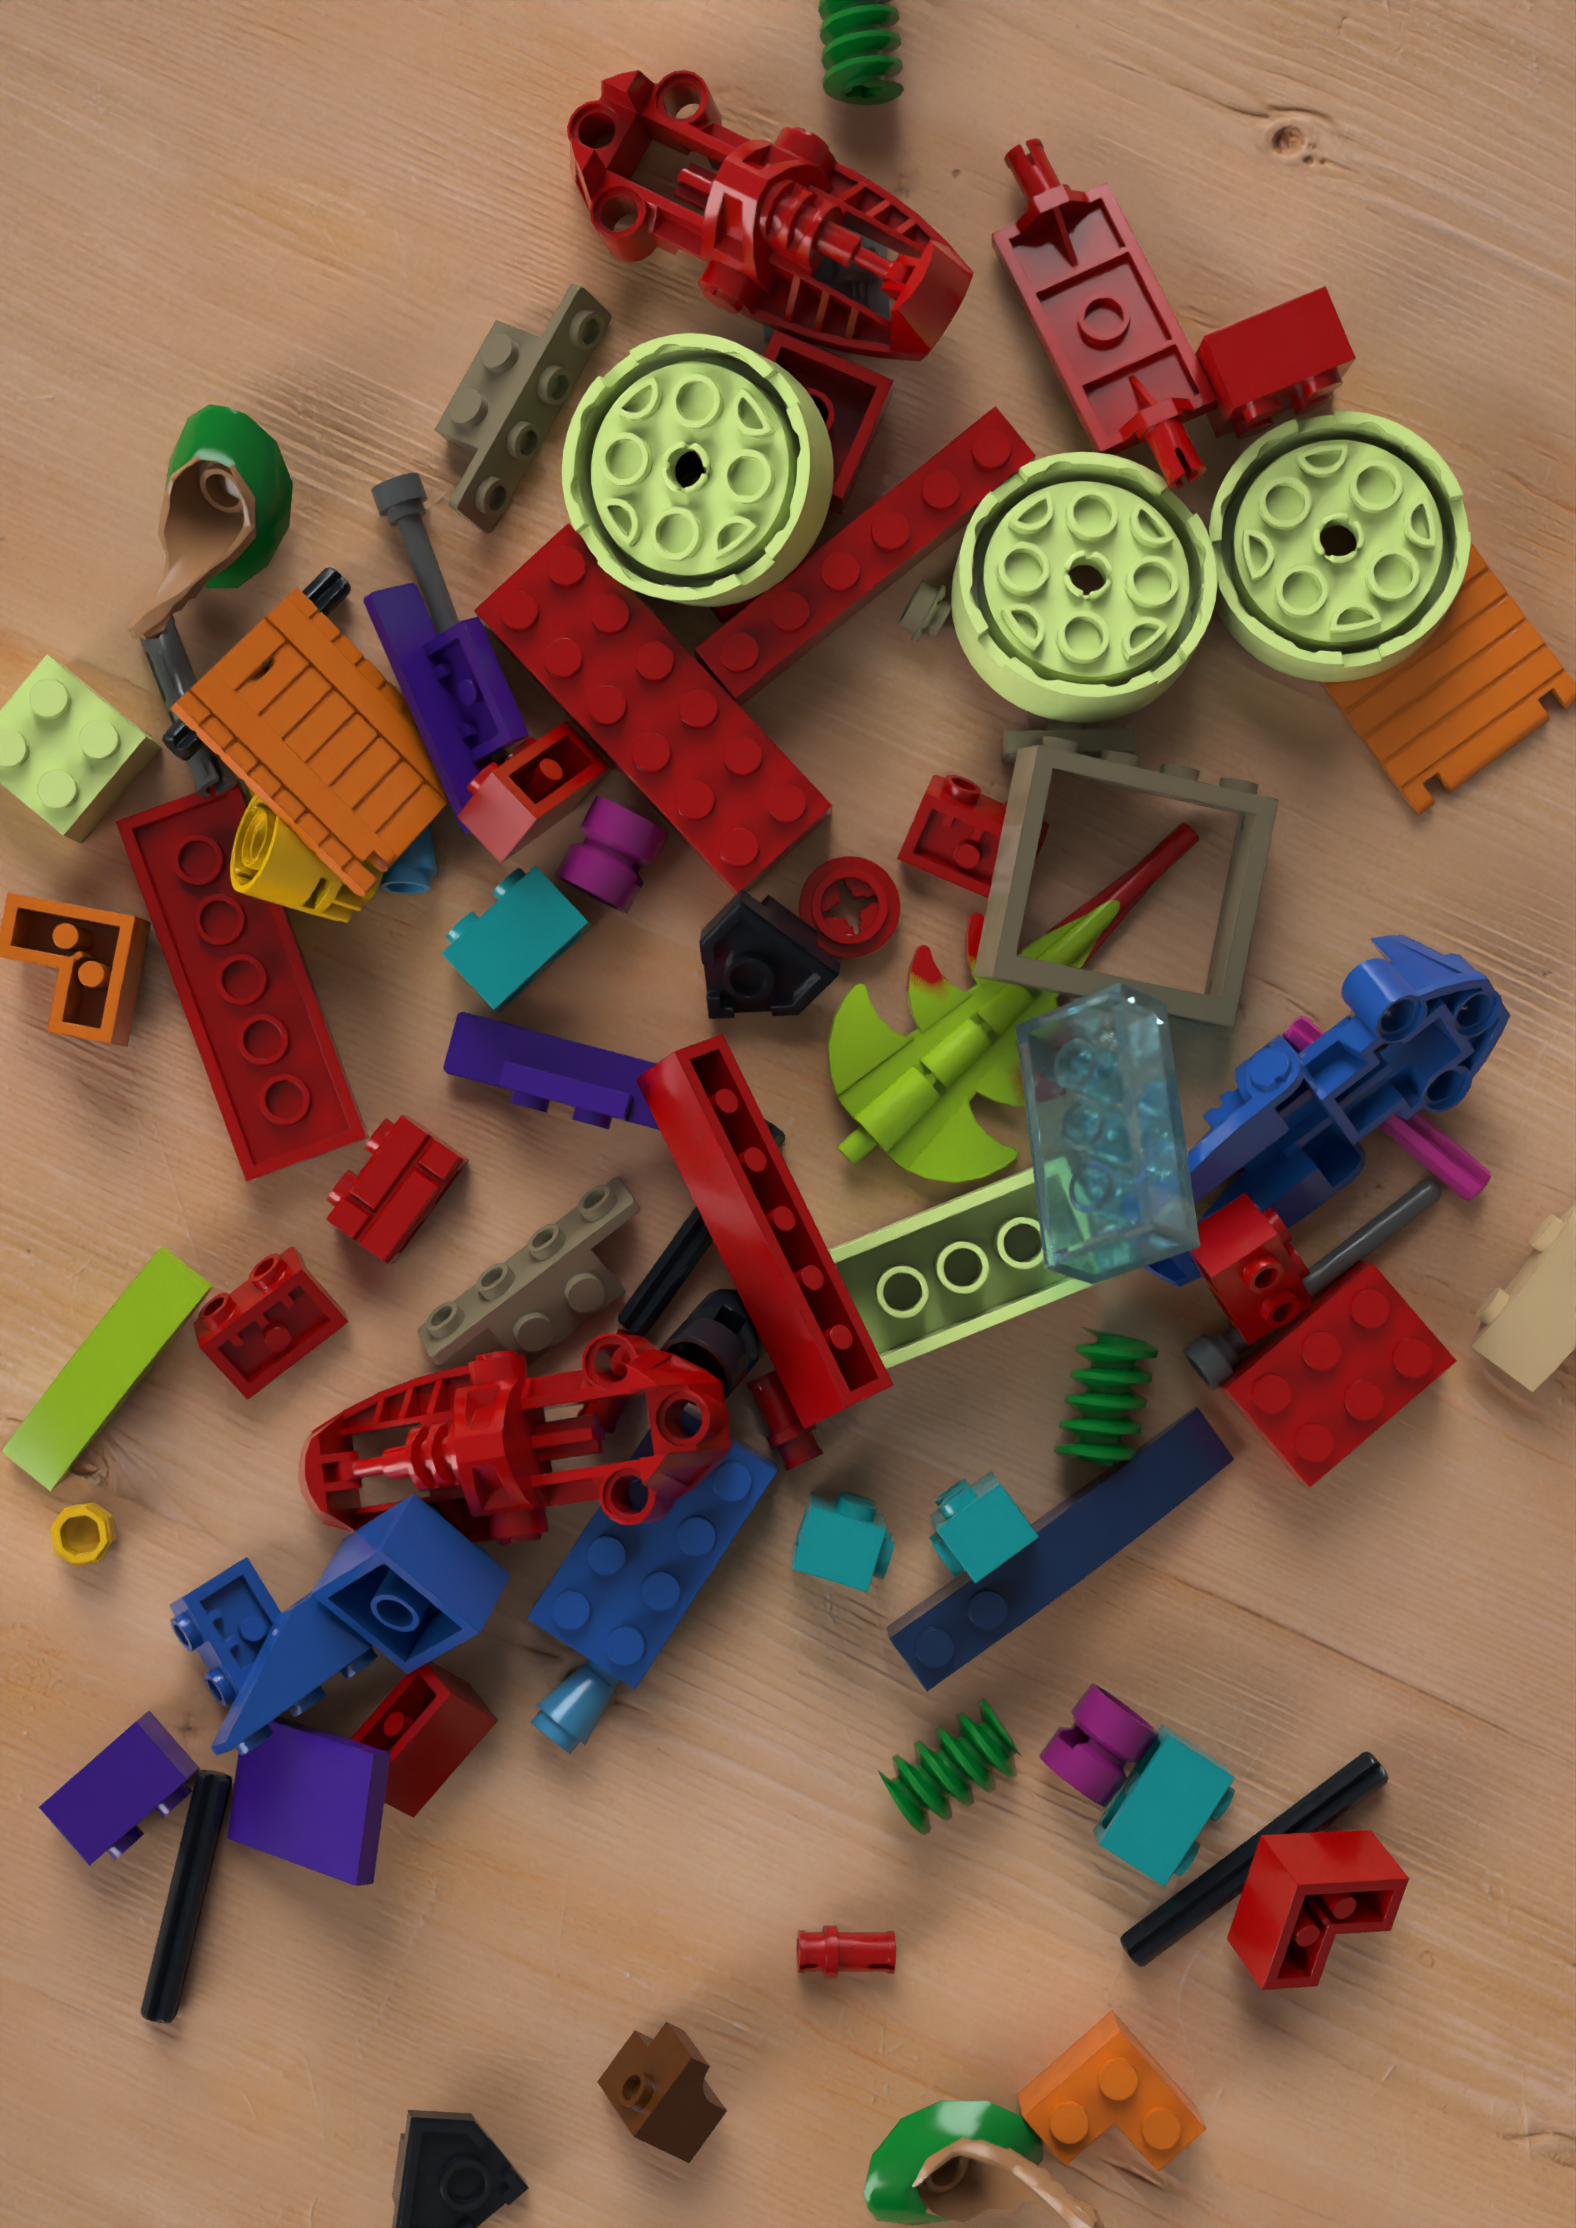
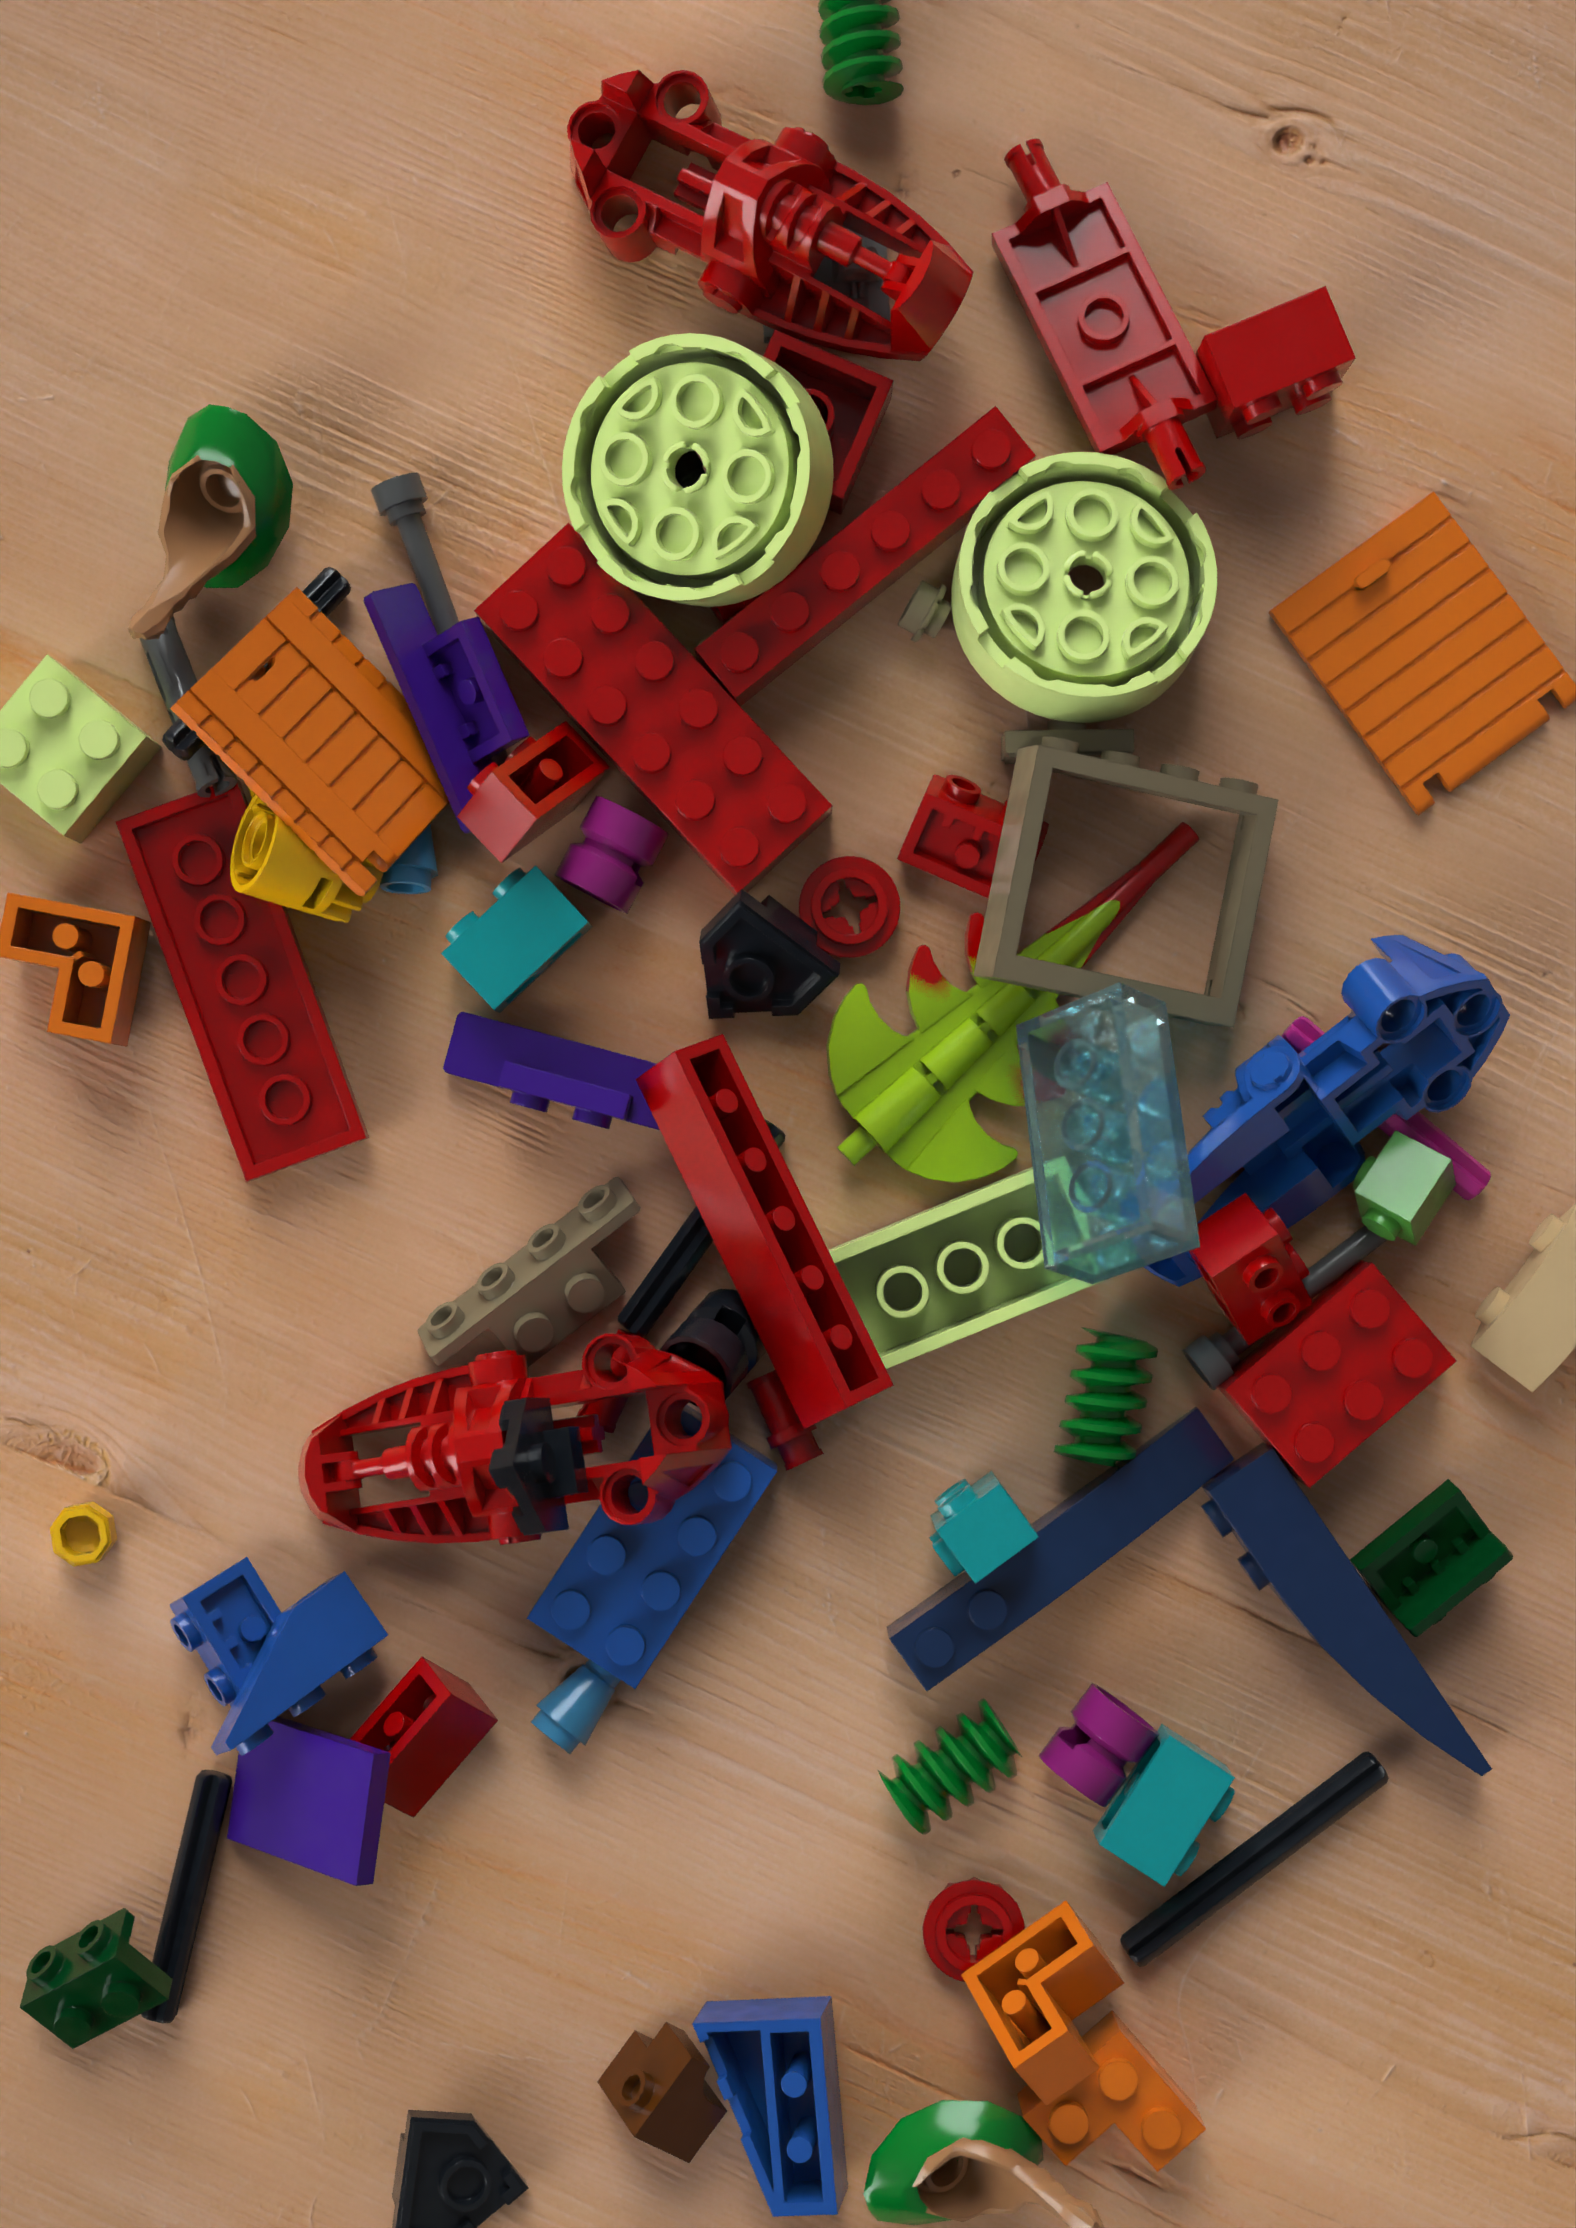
(92, 1981): none -> dark green bracket
(107, 1368): lime slope -> none
(119, 1788): dark purple brick -> none
(267, 1322): red bracket -> none
(395, 1187): red brick -> none
(411, 1584): blue brick -> none
(514, 399): dark tan bracket -> none
(538, 1465): none -> black plate
(785, 2093): none -> blue wedge
(843, 1540): teal brick -> none
(845, 1951): red pin -> none
(951, 1908): none -> red gear
(1035, 1991): none -> orange brick
(1306, 1893): red brick -> none
(1325, 1593): none -> dark blue slope
(1346, 612): yellowish green brick -> none
(1403, 1188): none -> bright green brick
(1431, 1559): none -> dark green bracket

